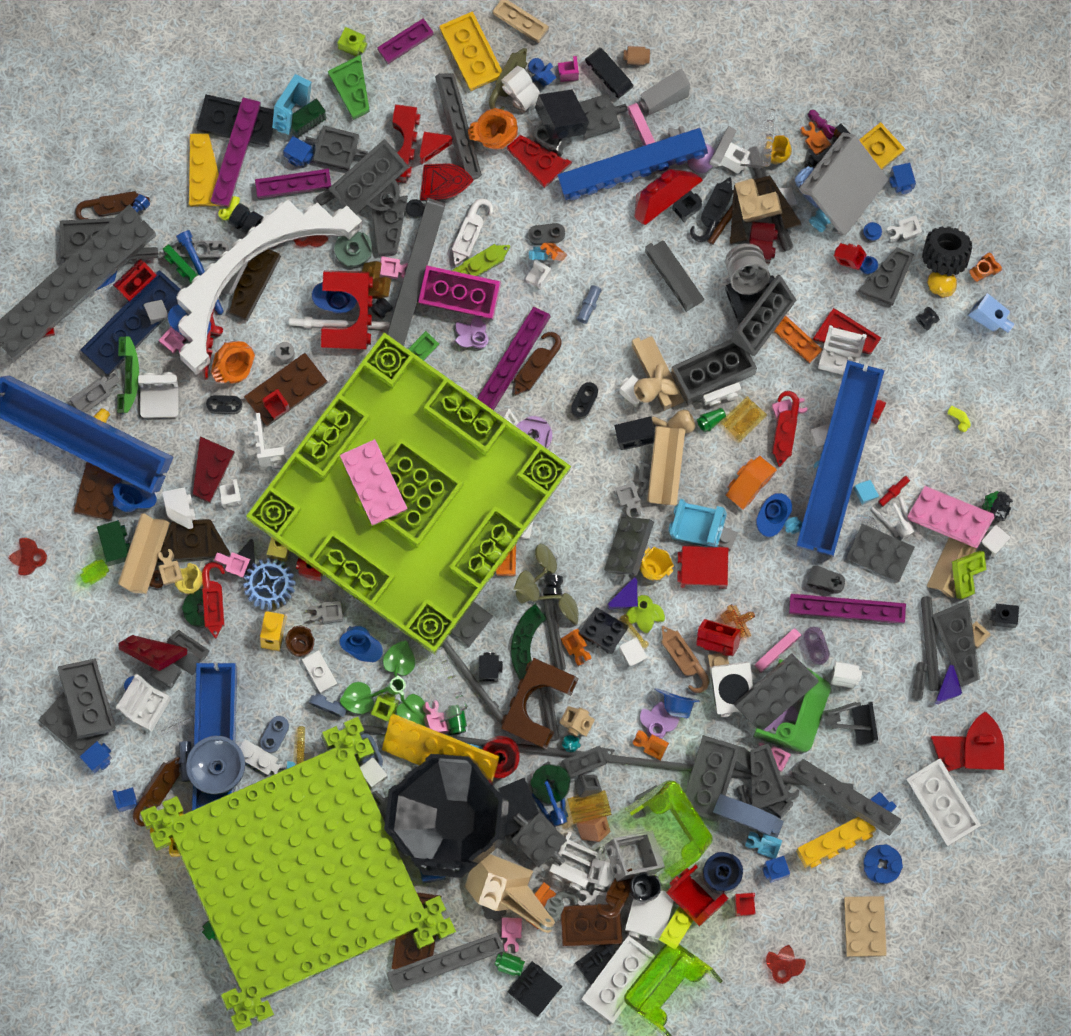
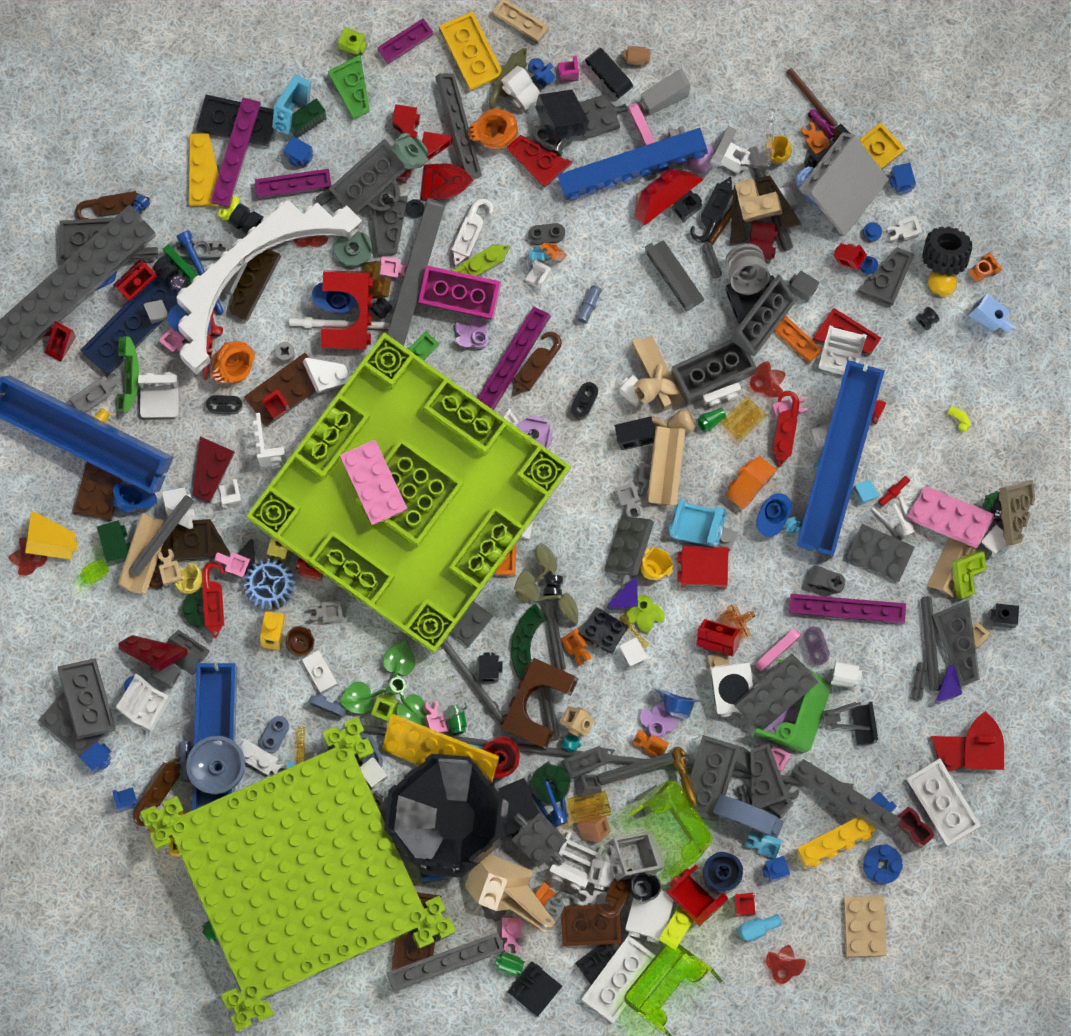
(49, 538): none -> yellow slope
(60, 341): none -> red slope
(162, 534): none -> dark grey axle
(165, 269): none -> black wheel
(177, 282): none -> clear purple plate
(326, 374): none -> white wing
(336, 147): dark grey plate -> none
(361, 644): blue piece -> none
(410, 151): none -> sand green plate
(635, 768): none -> dark grey axle
(684, 657): medium nougat plate -> none
(687, 784): none -> pearl gold piece
(711, 260): none -> dark grey axle
(757, 927): none -> medium azure arm
(770, 378): none -> clear red plate
(803, 285): none -> dark grey brick
(811, 97): none -> reddish brown bar
(819, 221): medium azure wheel -> none
(917, 831): none -> dark red brick
(1015, 504): none -> dark tan plate

